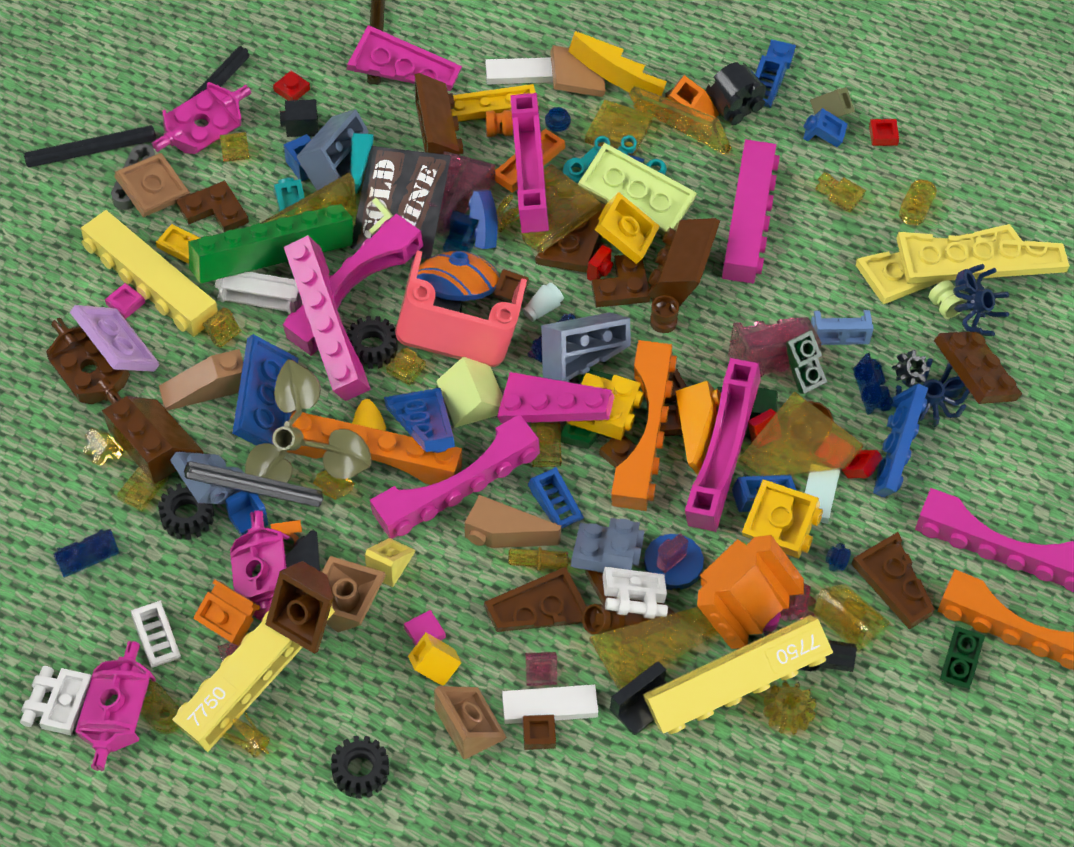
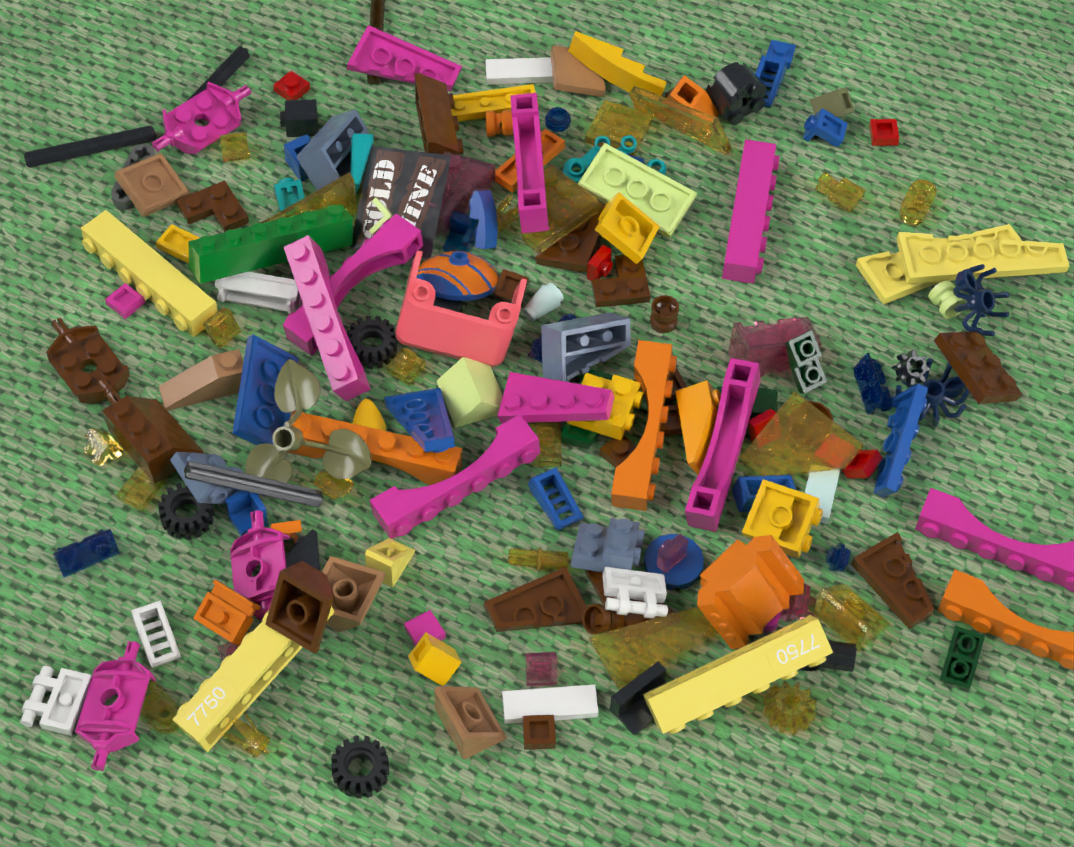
(114, 338): lavender tile -> none
(504, 526): medium nougat slope -> none
(683, 258): reddish brown slope -> none
(843, 330): medium blue hinge -> none

